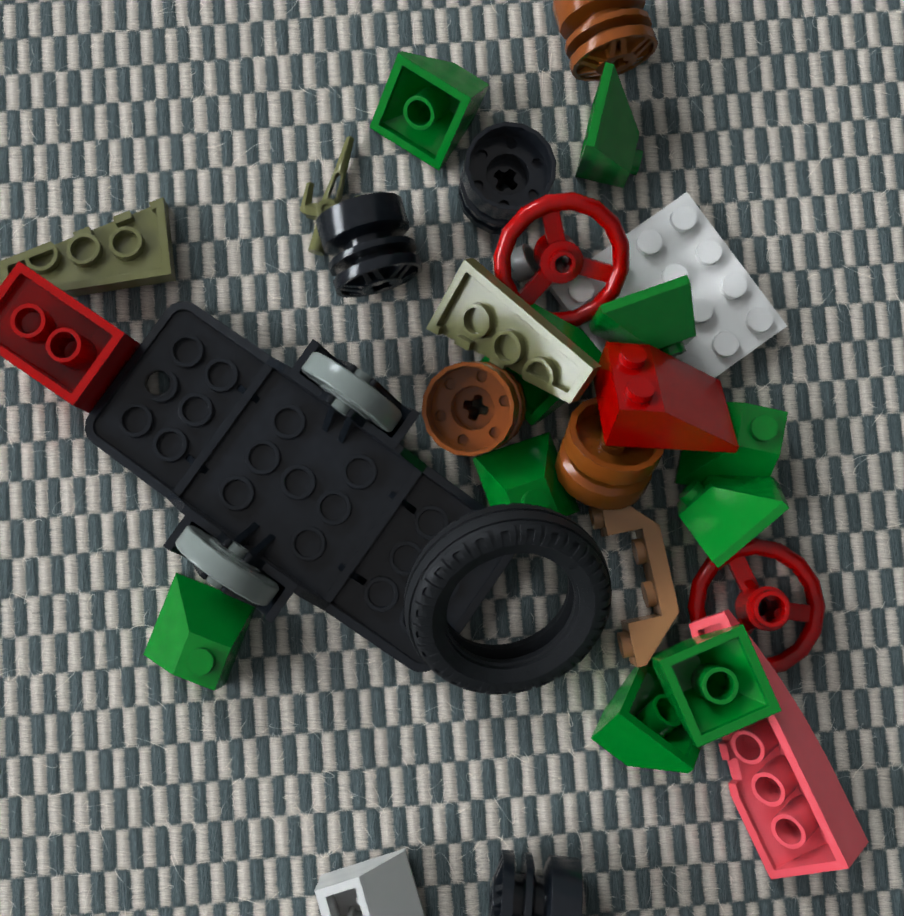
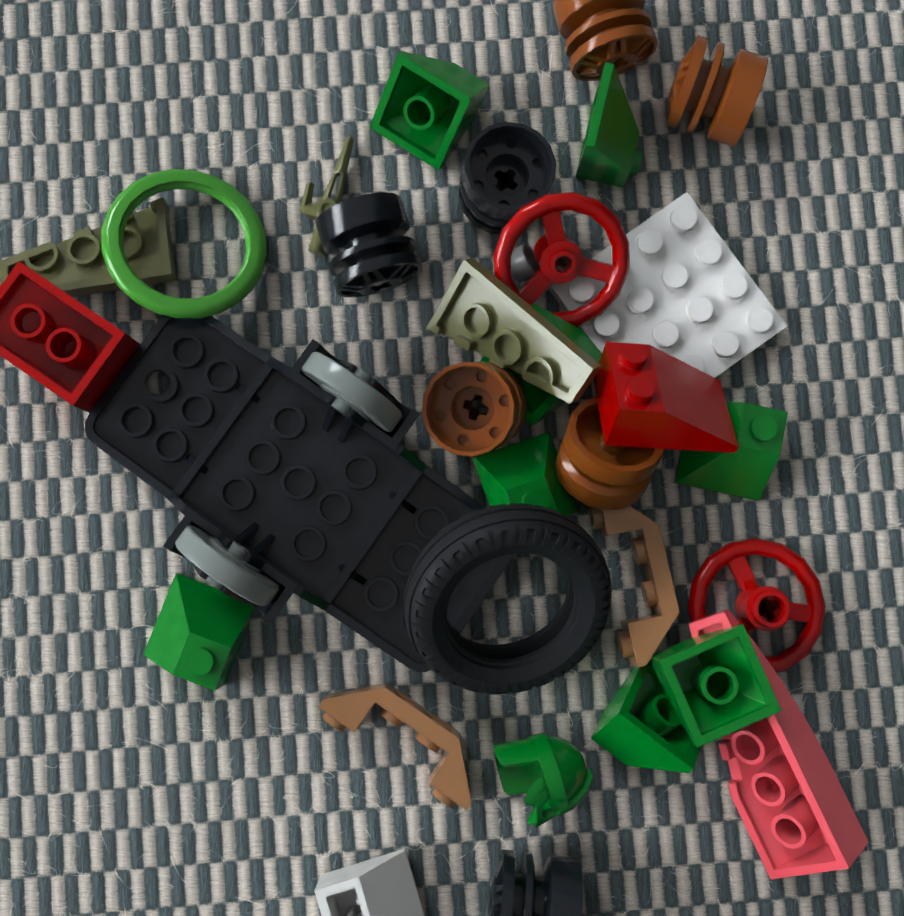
(118, 267): none -> bright green wedge
(449, 776): none -> medium nougat slope
(547, 771): none -> green helmet
(653, 316): green slope -> none
(716, 91): none -> dark orange wheel
(729, 511): green slope -> none

